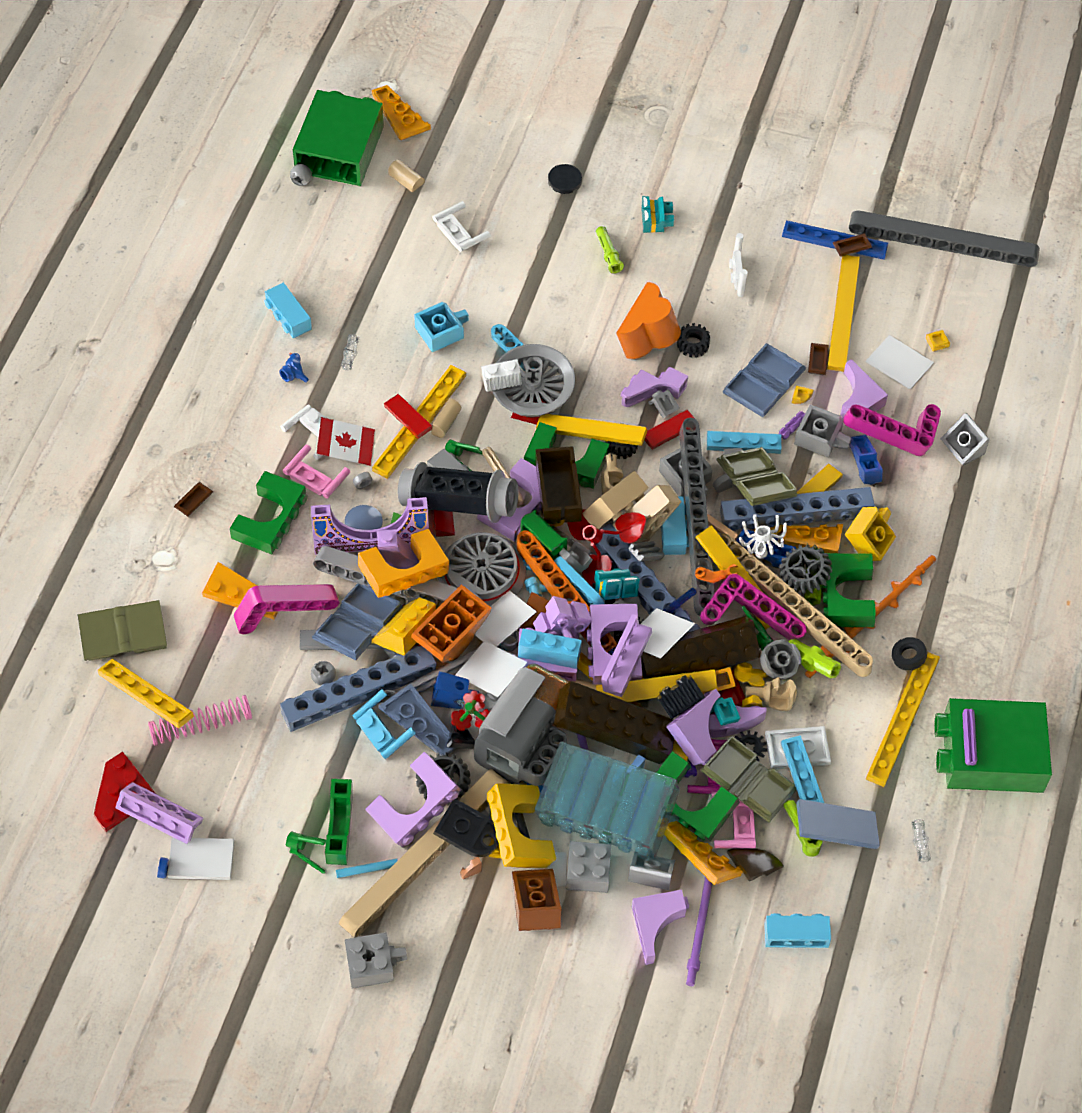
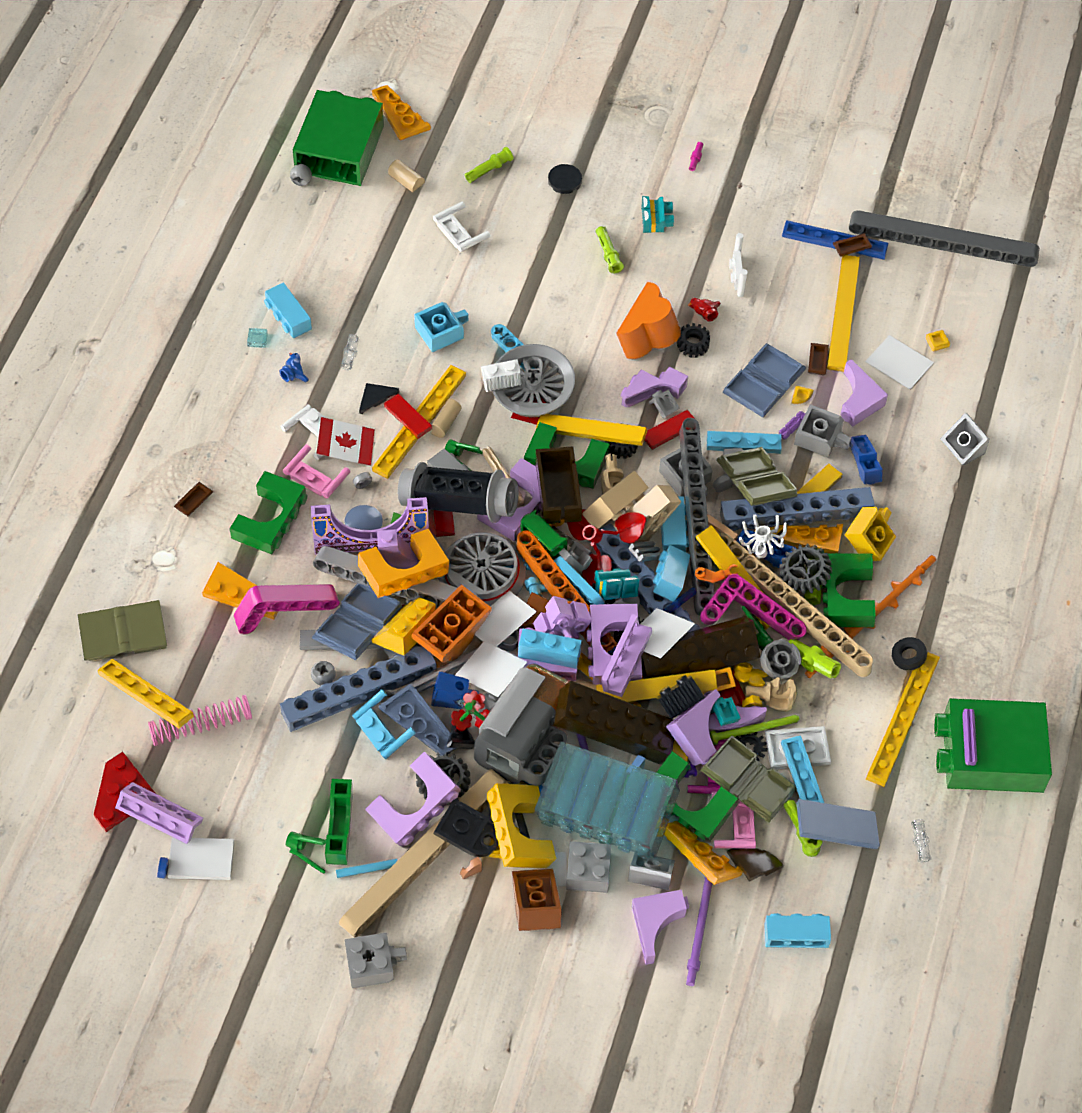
(257, 337): none -> clear light blue tile
(376, 395): none -> black tile
(495, 161): none -> lime pin
(671, 573): none -> medium azure brick
(696, 156): none -> dark pink bar
(705, 308): none -> red animal
(715, 737): none -> lime bar
(893, 432): dark pink beam -> none

